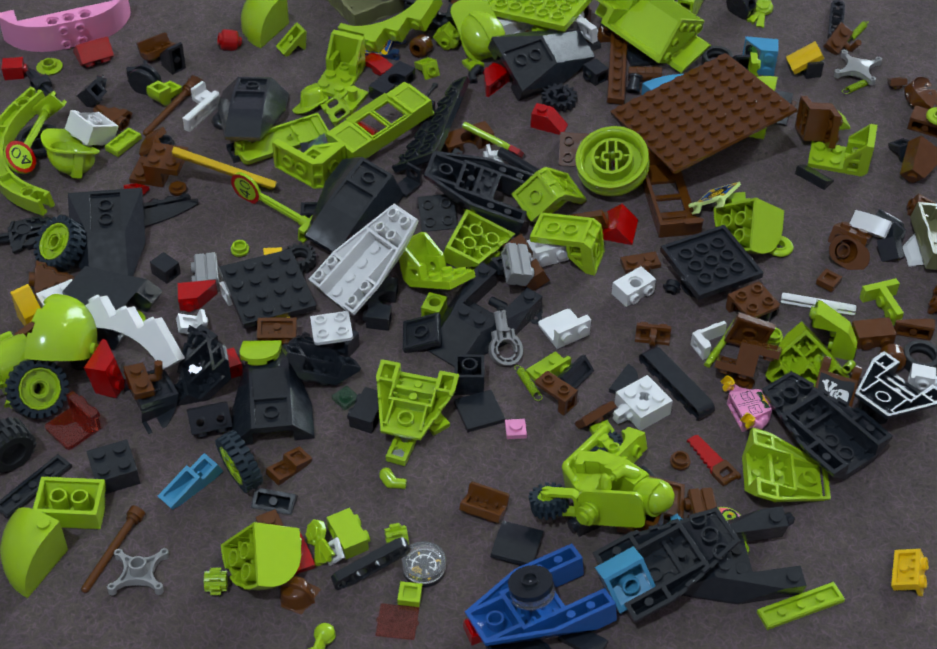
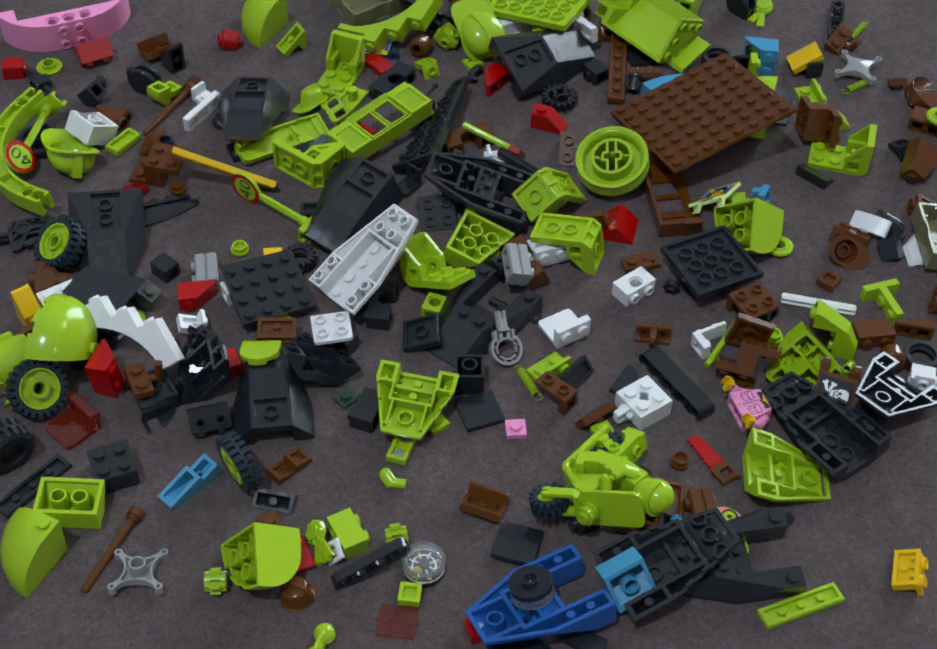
(762, 193): none -> dark azure tile
(813, 92): none -> lime bracket

